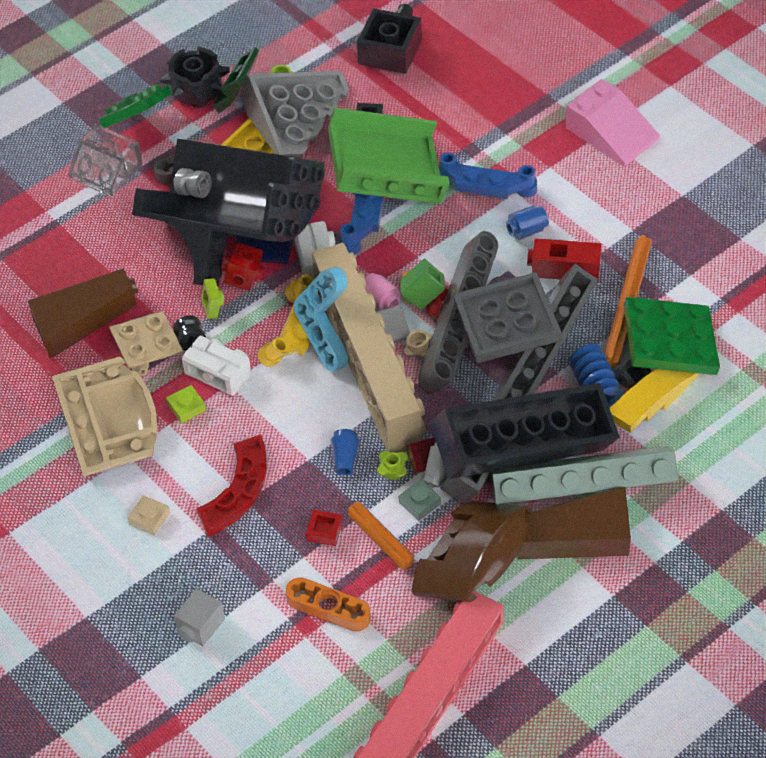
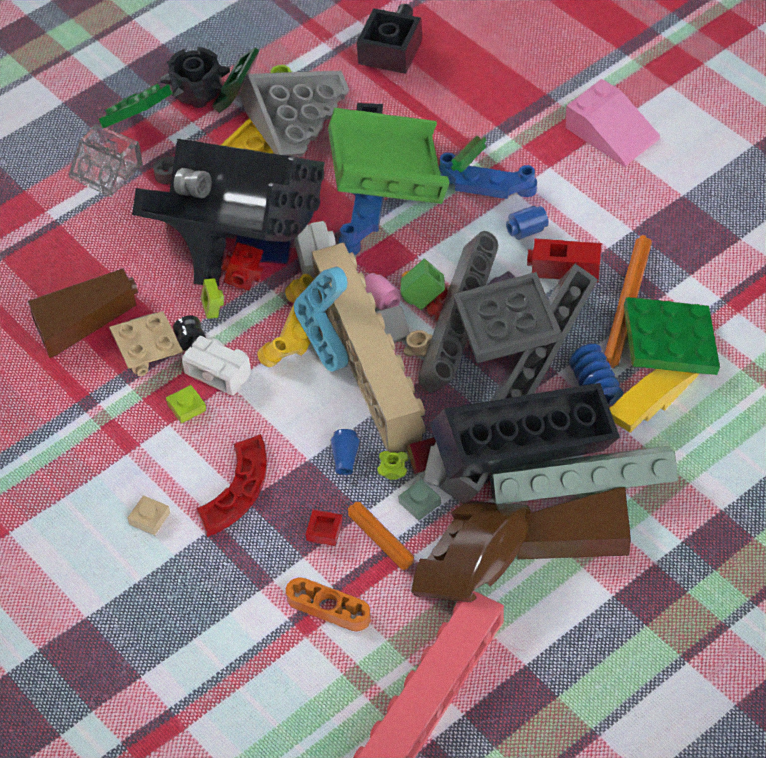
(107, 415): tan slope -> none
(199, 617): light grey brick -> none
(468, 154): none -> green axle
(629, 375): black slope -> none

